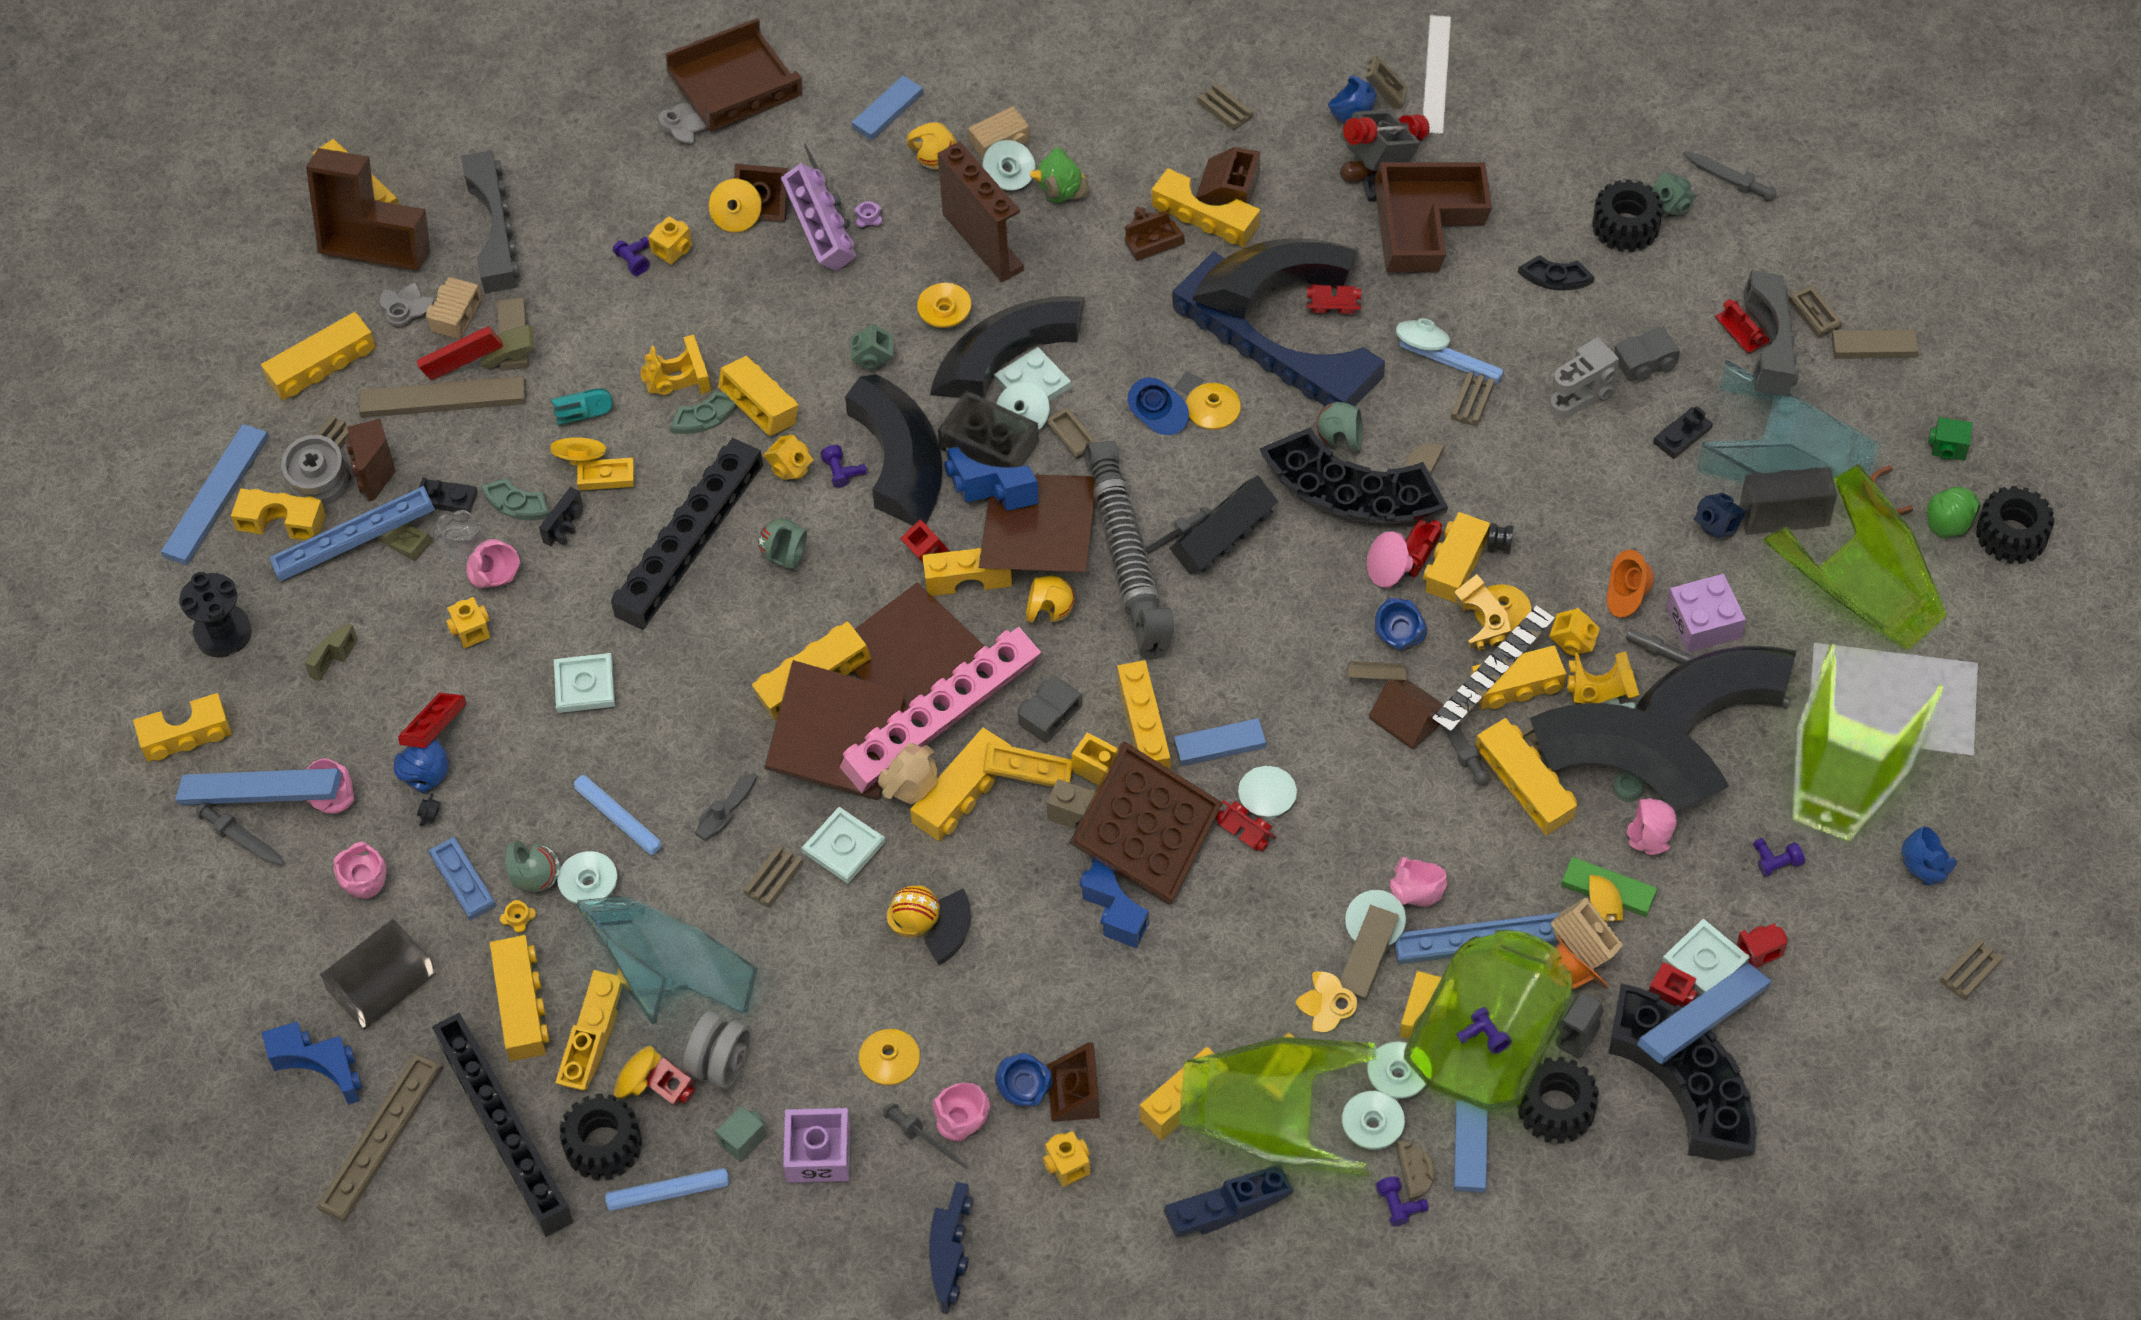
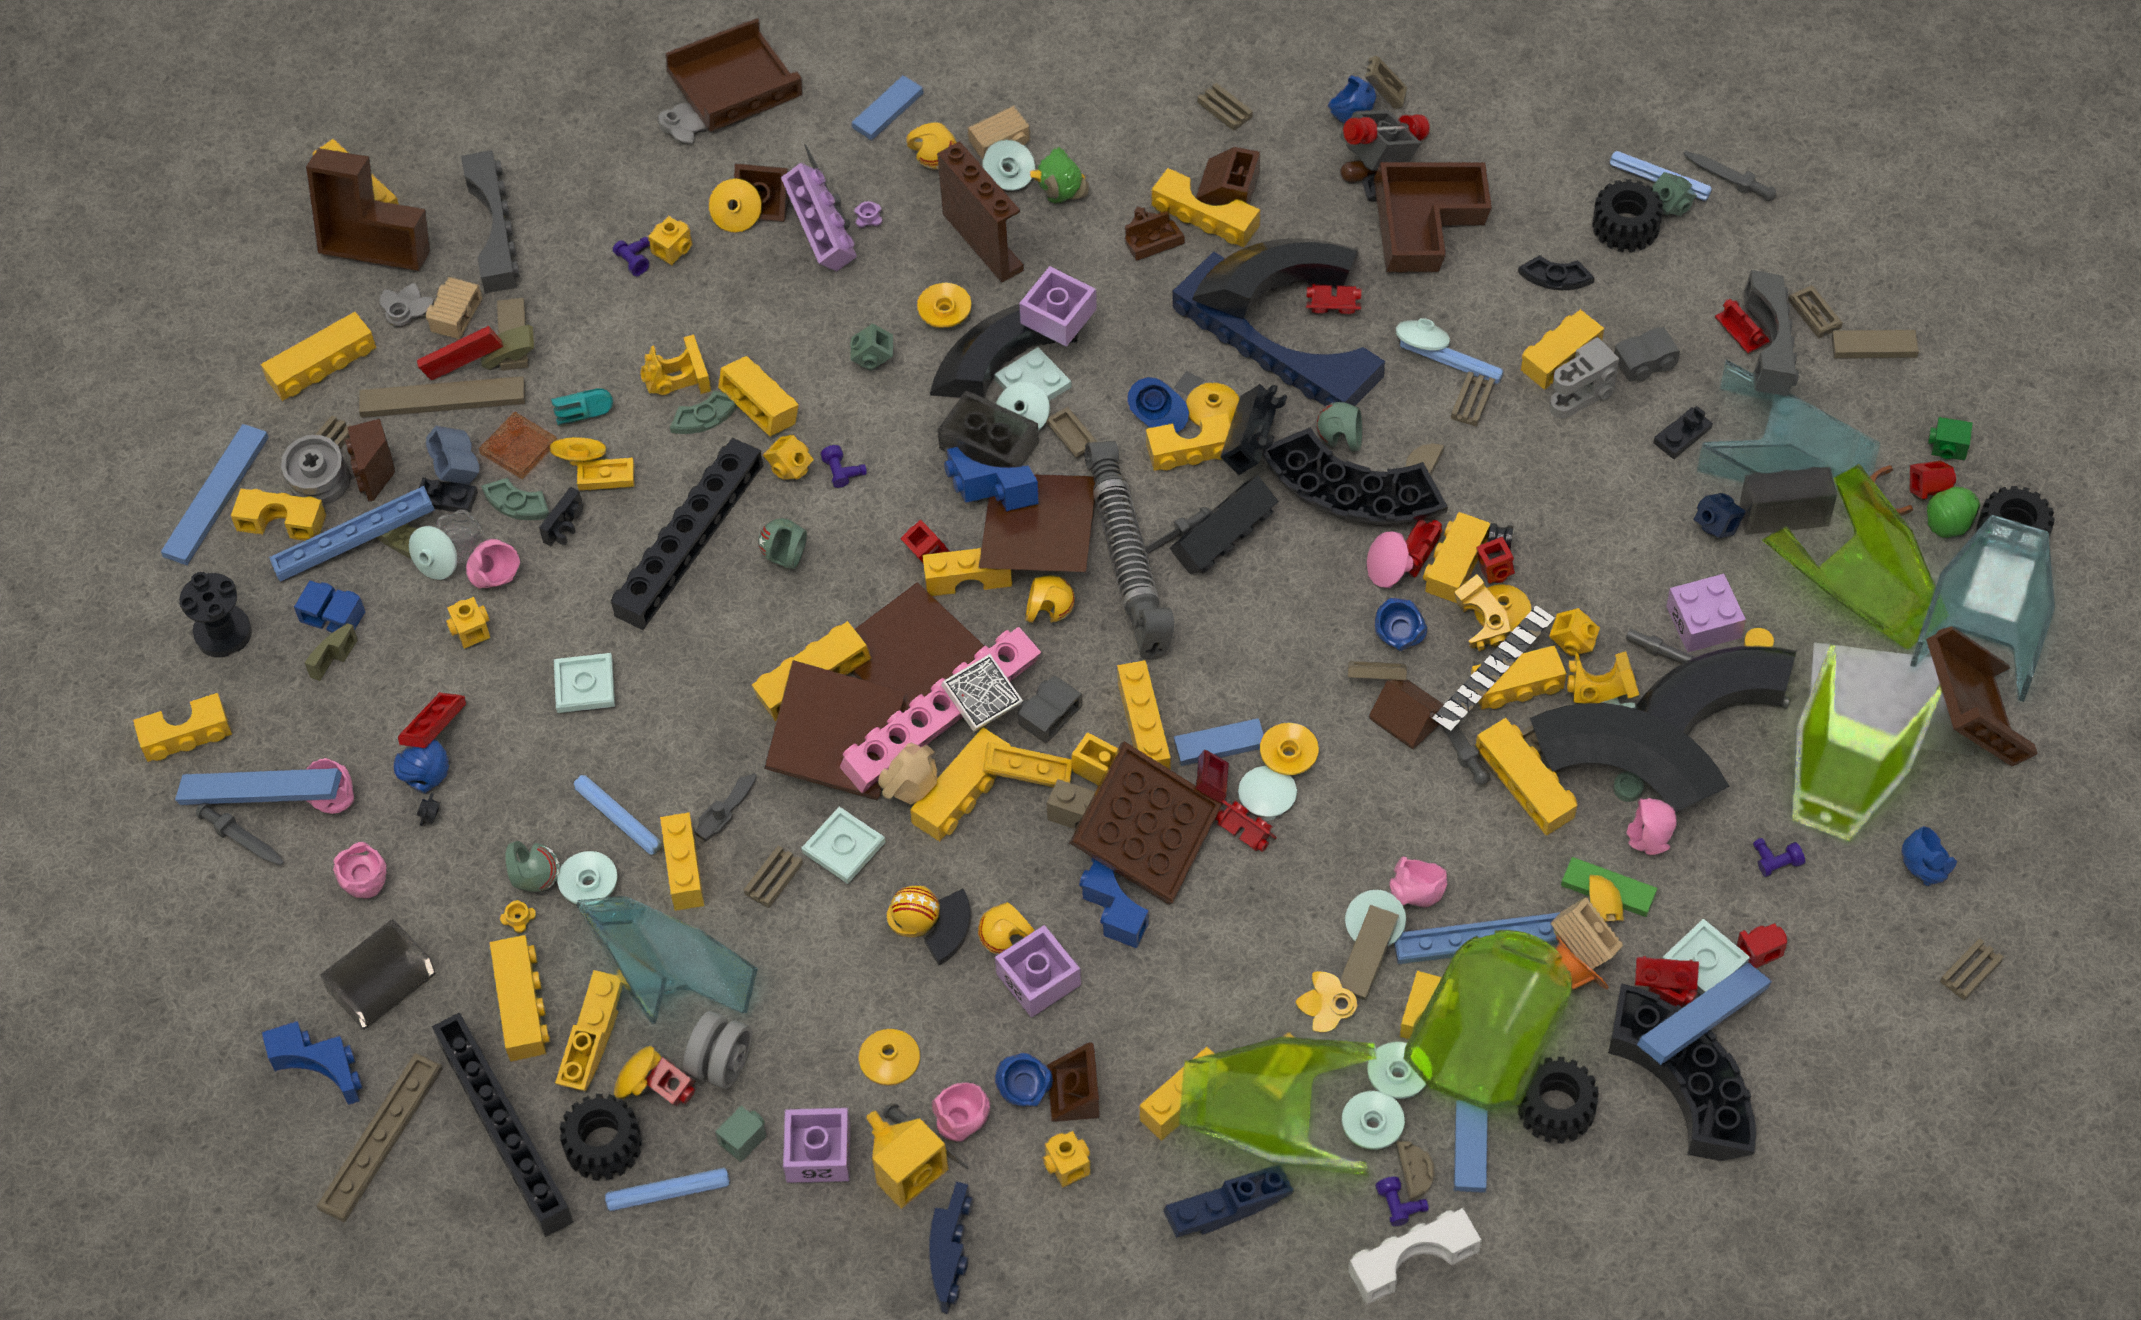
(322, 604): none -> blue piece
(433, 552): none -> light aqua dish
(452, 455): none -> sand blue brick
(462, 878): medium blue tile -> none
(517, 445): none -> clear orange plate
(682, 861): none -> yellow brick
(906, 1157): none -> yellow piece
(909, 444): black brick -> none
(981, 692): none -> tile
(999, 925): none -> yellow helmet
(1038, 971): none -> lavender brick
(1058, 306): none -> lavender brick
(1171, 450): none -> yellow arch
(1212, 776): none -> dark red tile
(1251, 428): none -> black brick
(1290, 738): none -> yellow dish
(1436, 72): white sticker -> none
(1448, 1237): none -> white arch
(1497, 1040): dark purple piece -> none
(1498, 568): none -> red brick
(1559, 347): none -> yellow brick
(1579, 1024): dark grey brick -> none
(1629, 582): orange piece -> none
(1653, 172): none -> light blue axle
(1666, 973): none -> red hinge
(1758, 636): none -> yellow tile
(1931, 478): none -> red brick
(1972, 695): none -> reddish brown panel
(1998, 592): none -> clear light blue windscreen

